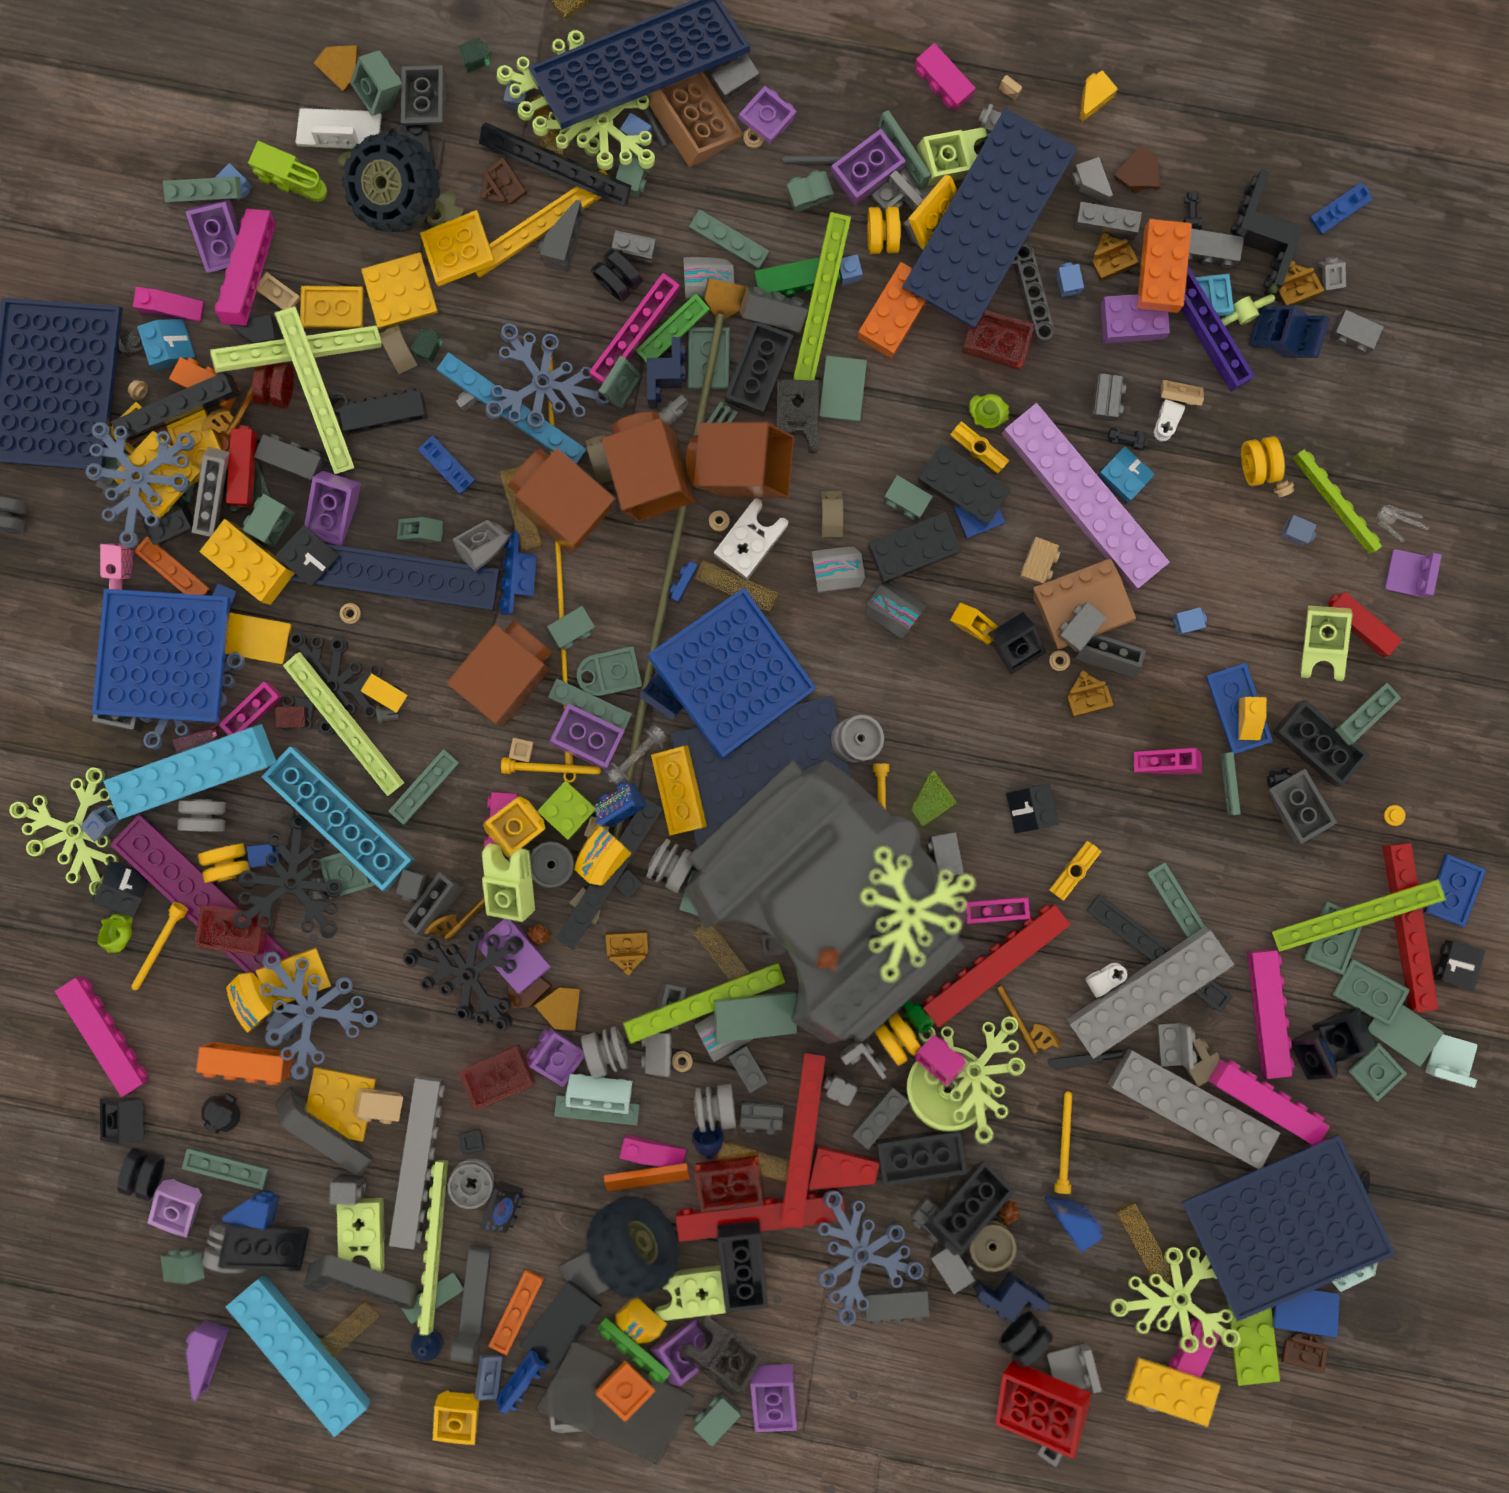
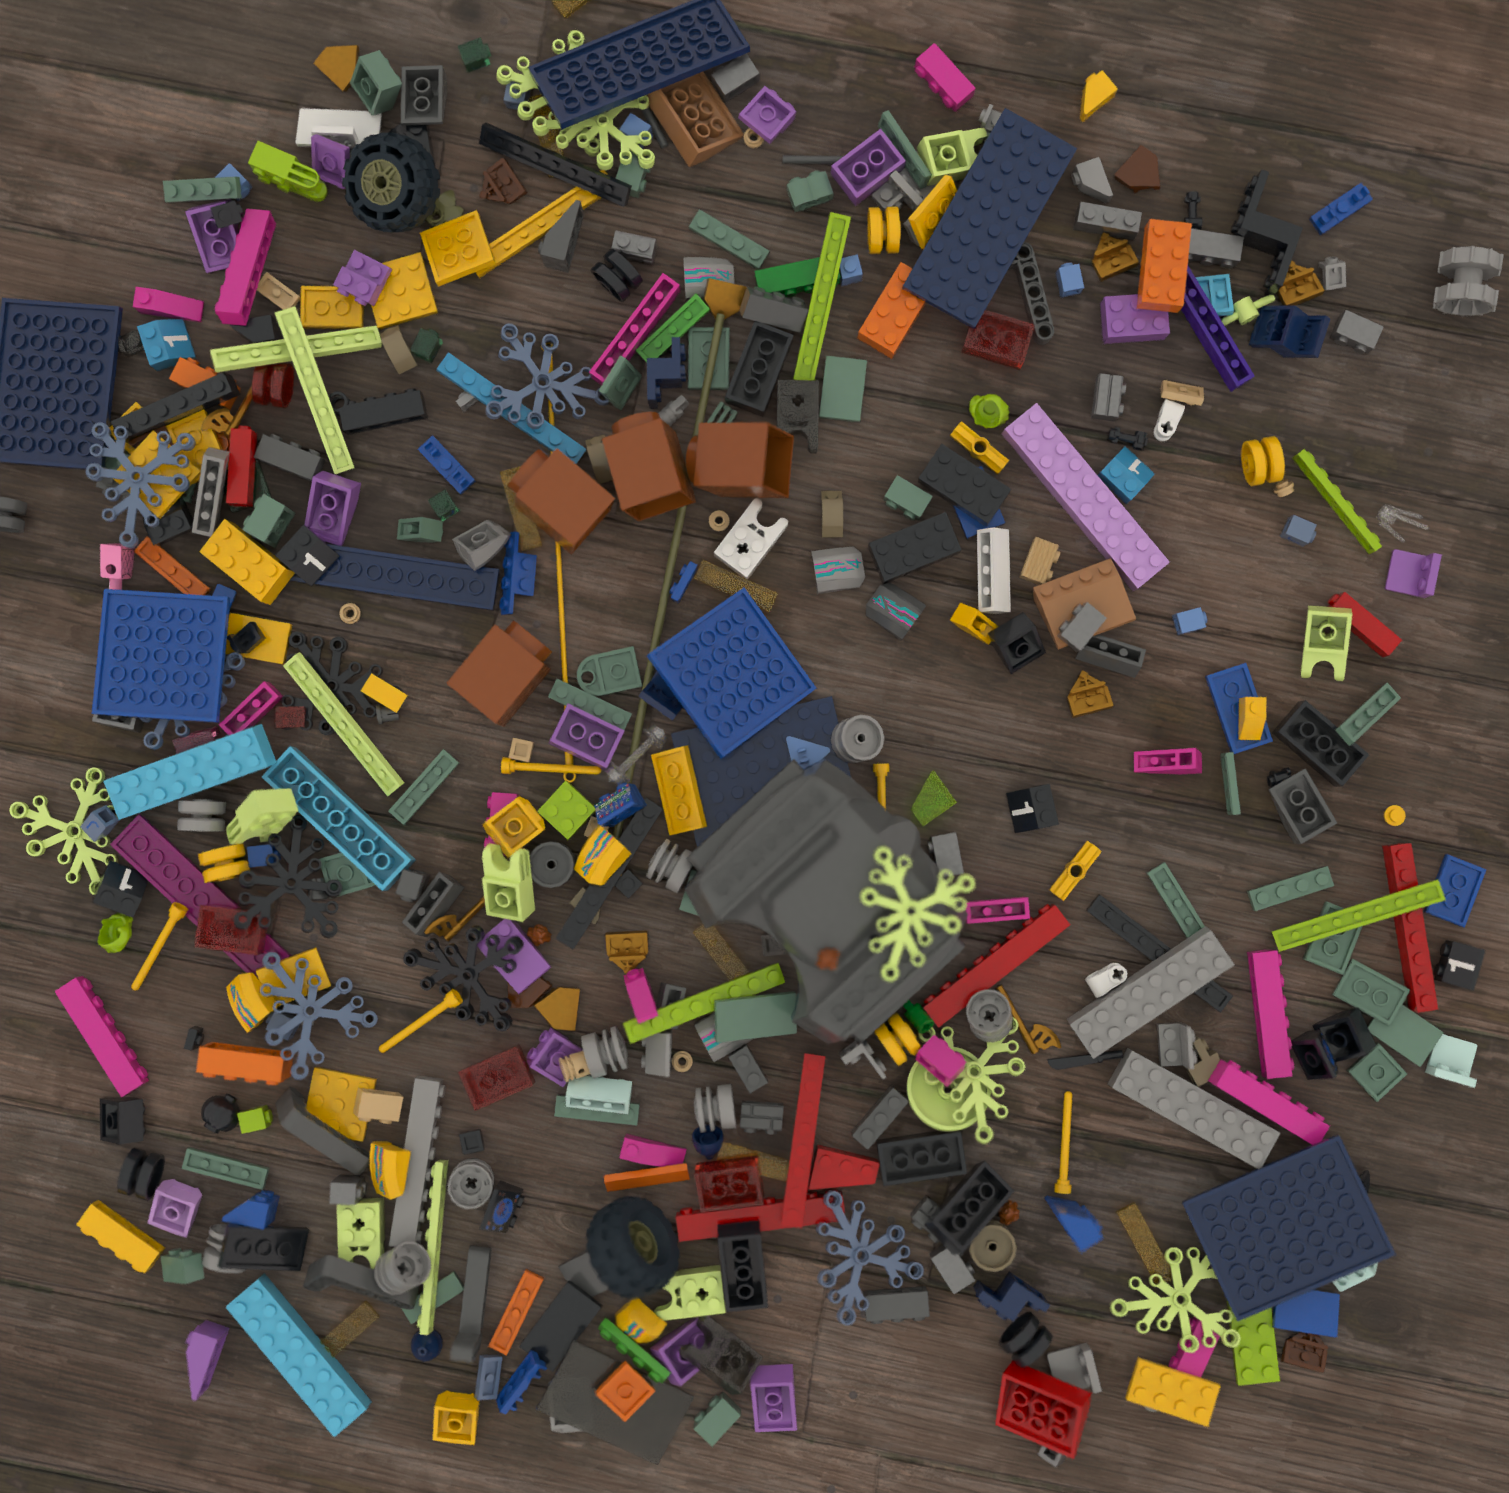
(120, 1236): none -> yellow brick
(138, 390): tan plate -> none
(194, 1038): none -> black plate
(227, 214): none -> black bracket
(246, 638): none -> black bracket
(255, 1119): none -> lime brick
(262, 815): none -> yellowish green brick
(329, 159): none -> medium lavender plate
(362, 278): none -> medium lavender plate
(388, 1168): none -> yellow slope
(402, 1268): none -> light grey wheel
(443, 505): none -> clear green brick
(451, 1000): none -> yellow piece
(570, 628): sand green brick -> none
(574, 1066): none -> tan piece
(640, 995): none -> dark pink slope
(805, 752): none -> medium blue piece
(839, 1088): flat silver brick -> none
(991, 1004): none -> light grey wheel
(993, 570): none -> white brick
(1010, 87): tan tile -> none
(1065, 657): tan plate -> none
(1290, 888): none -> sand green plate
(1468, 269): none -> light grey piece

